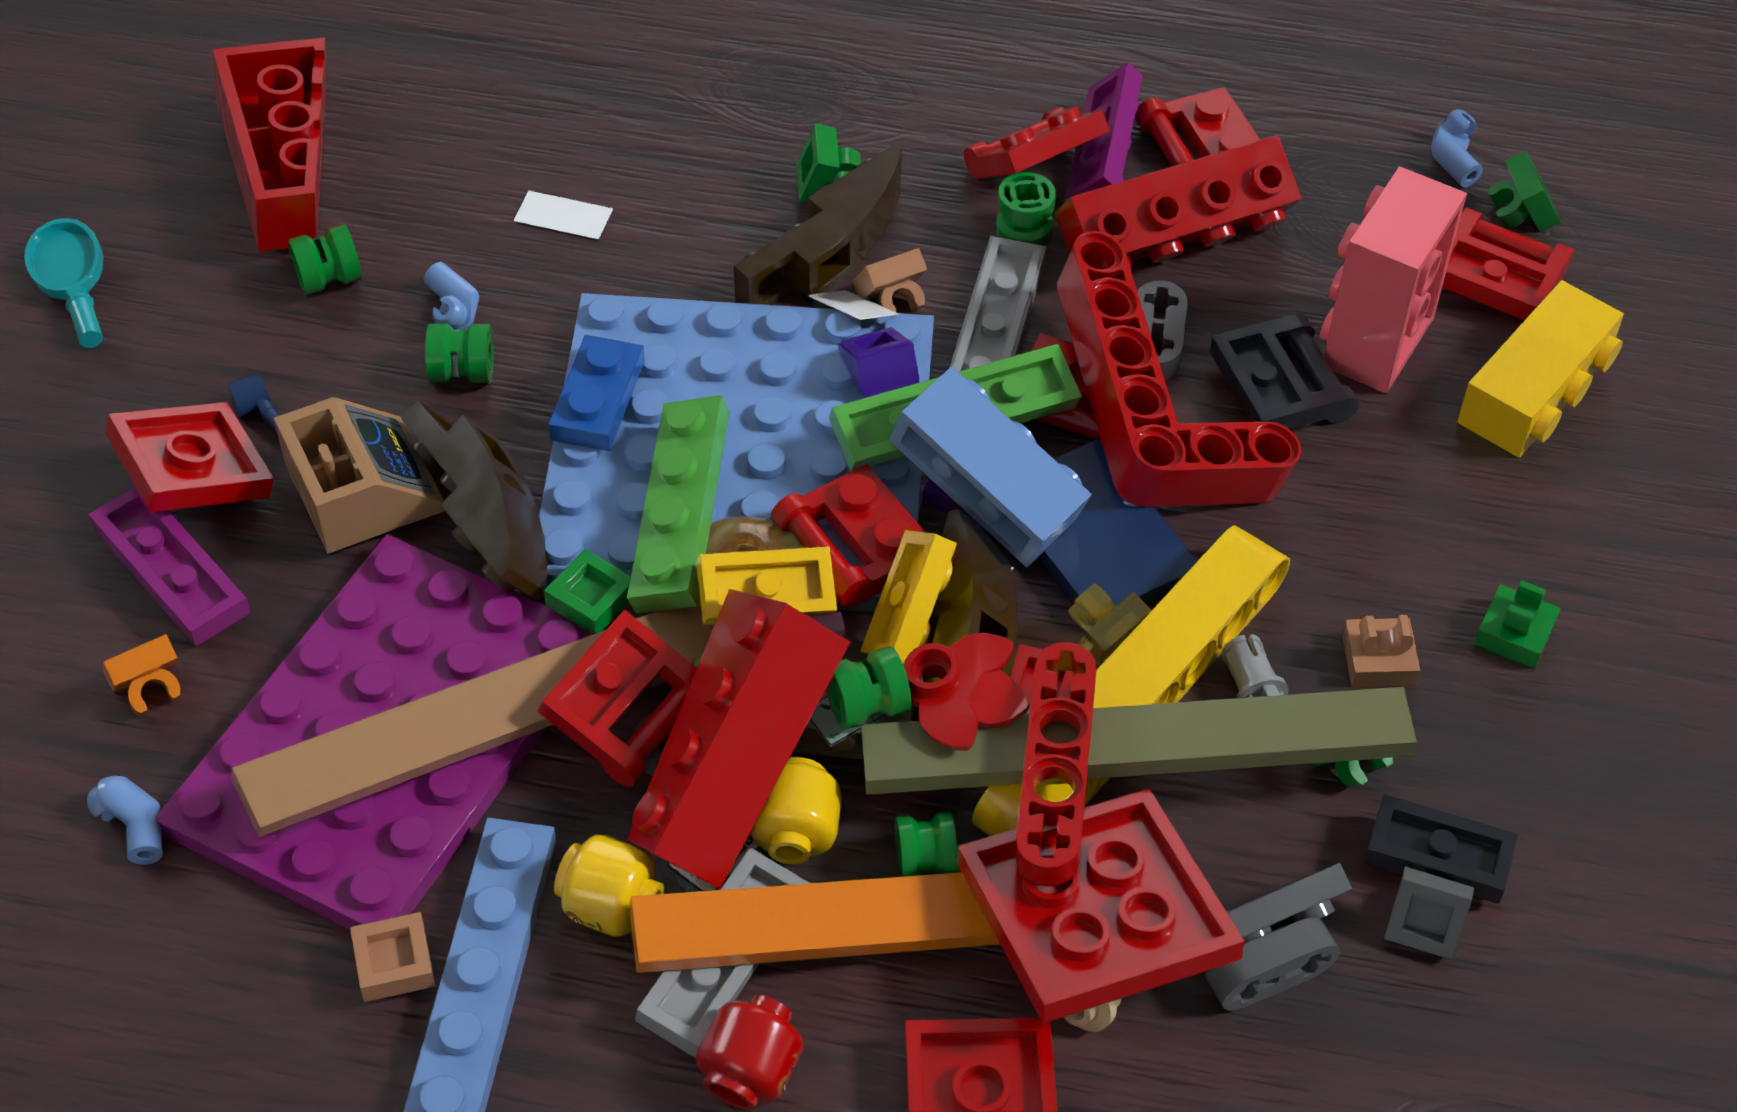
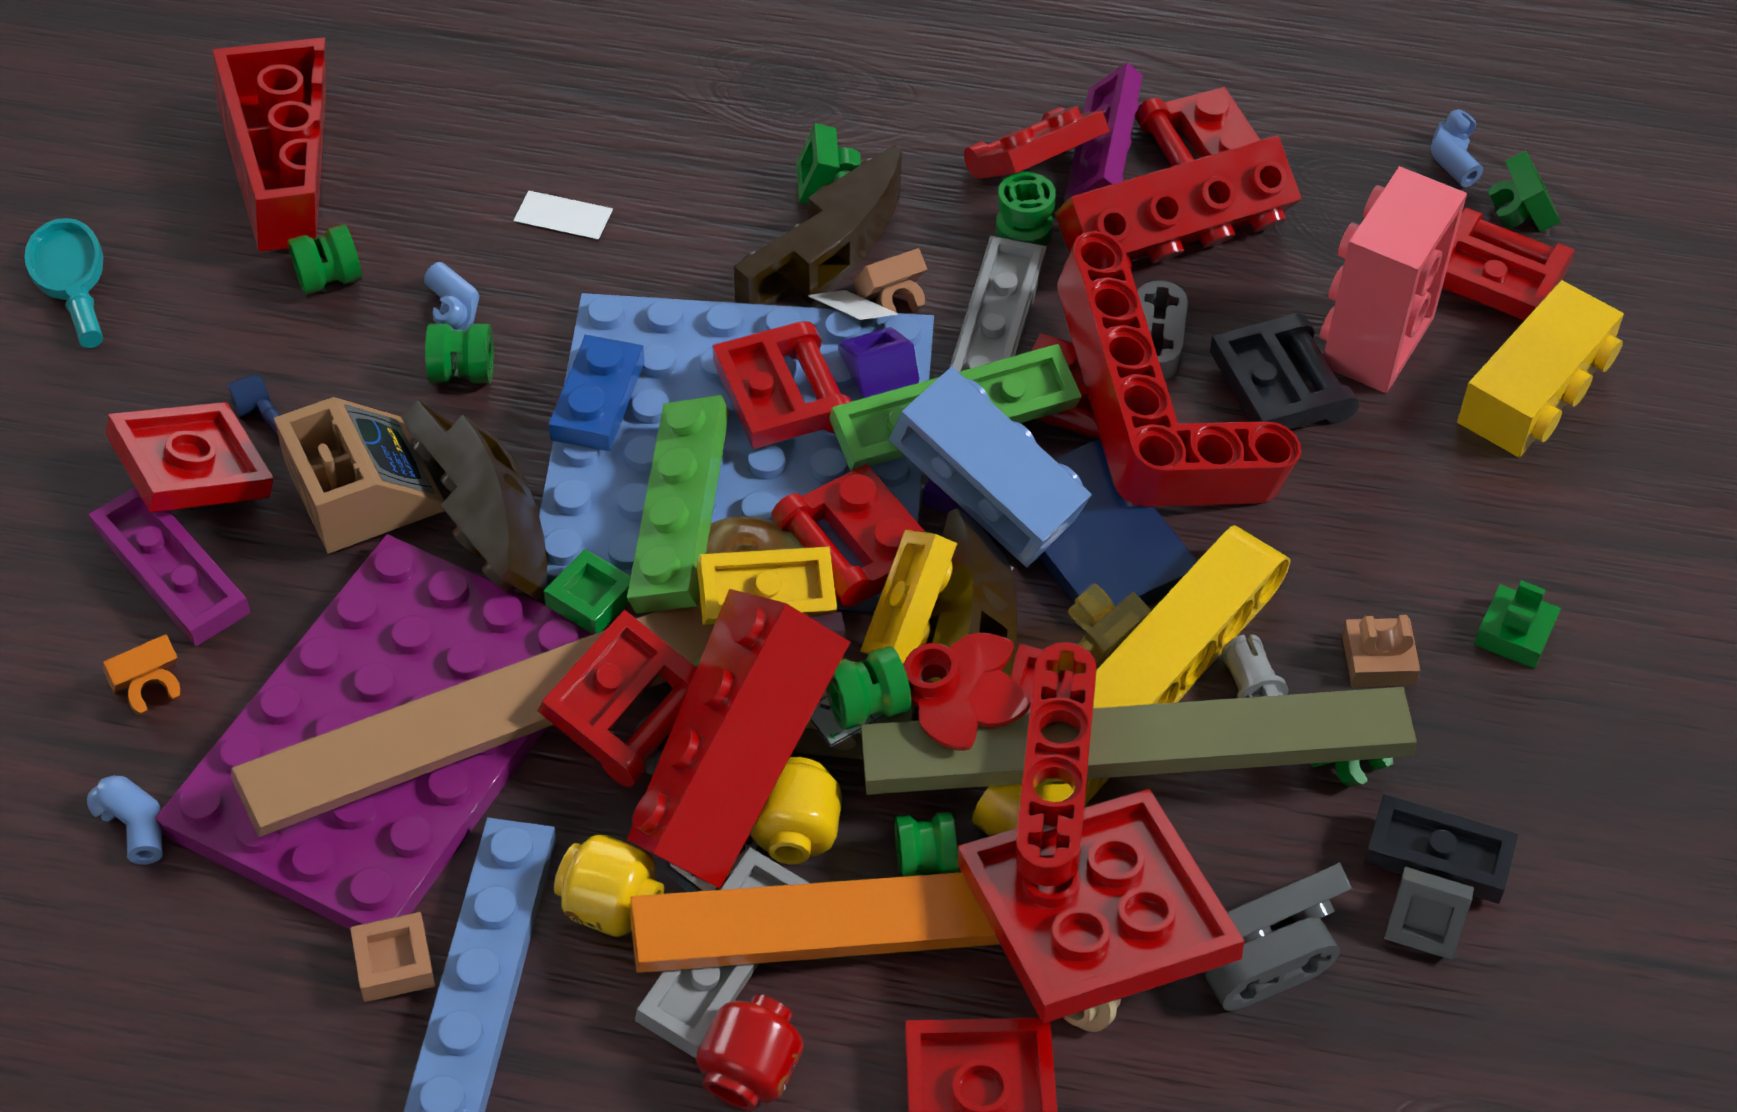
(765, 390): none -> red plate

